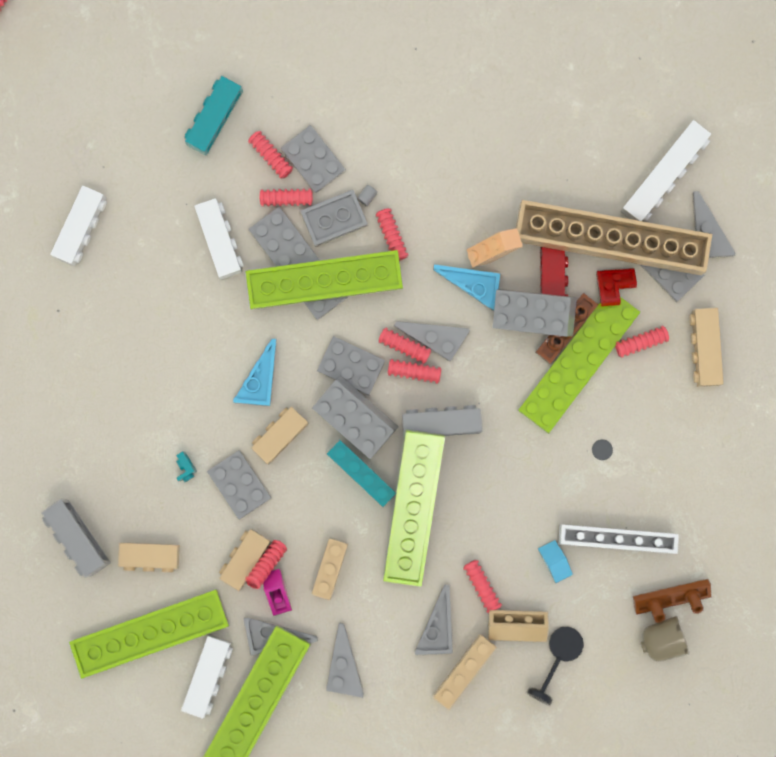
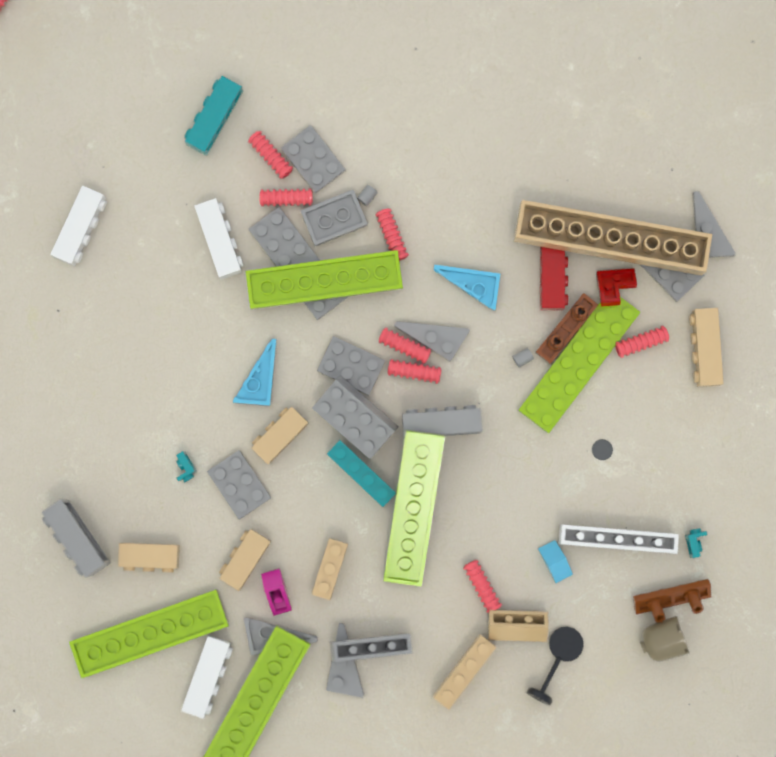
(266, 564): coral piece -> none
(371, 647): none -> light grey brick
(438, 632): light grey wing -> none
(494, 247): light nougat brick -> none
(523, 357): none -> light grey hinge
(534, 312): light grey brick -> none
(666, 172): white brick -> none
(693, 545): none -> teal bracket

